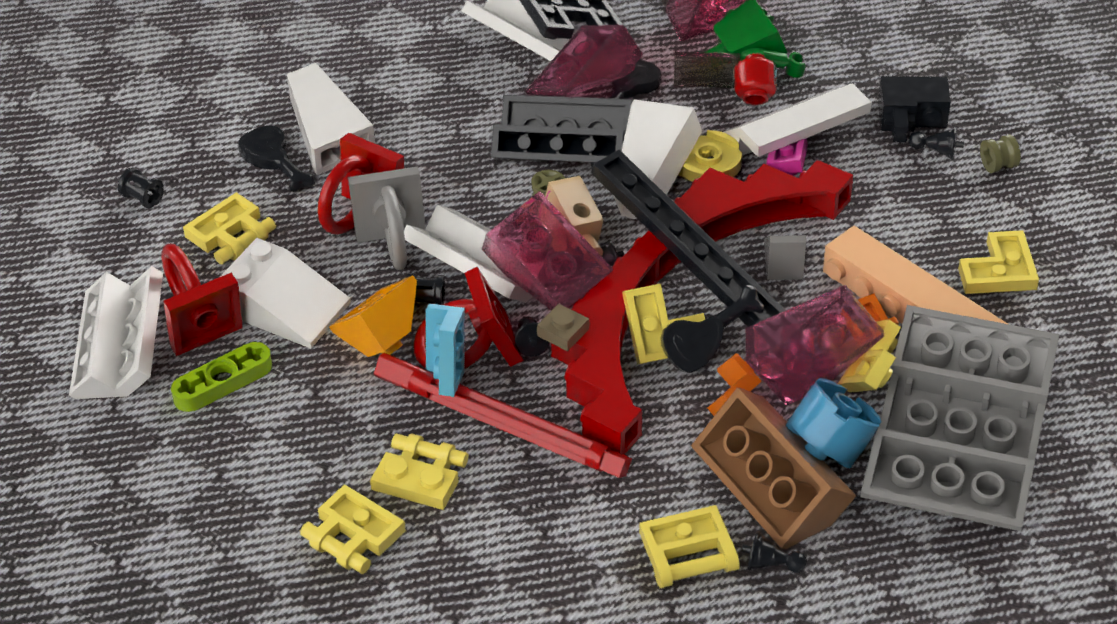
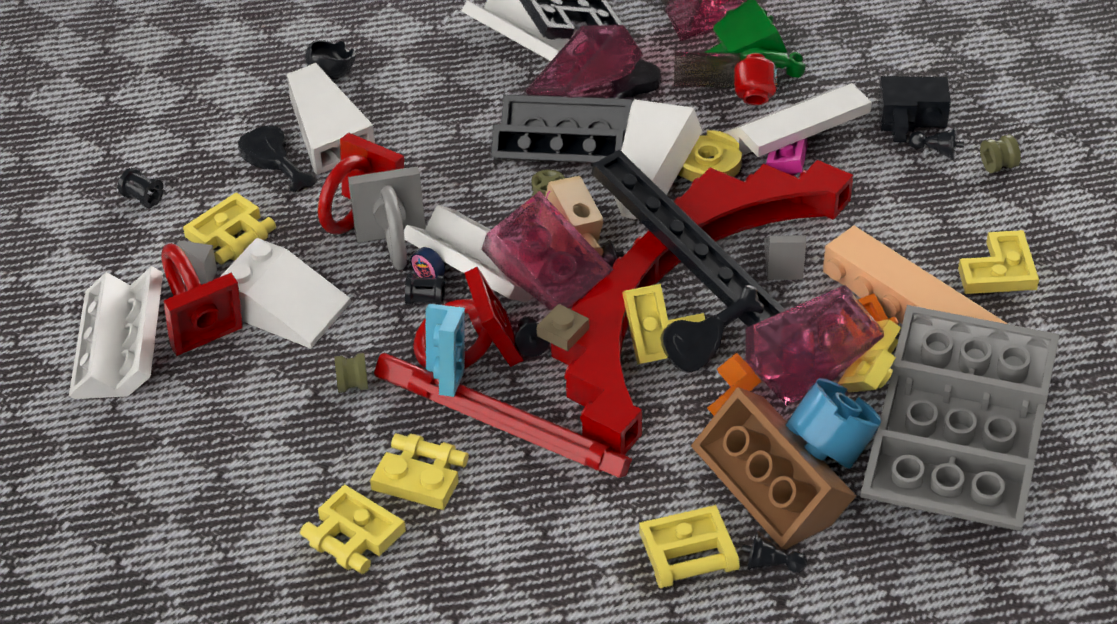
(195, 380): lime beam -> none
(201, 258): none -> light grey slope
(331, 57): none -> black hair
(351, 372): none -> olive wheel
(380, 320): light orange slope -> none
(427, 263): none -> dark blue tile

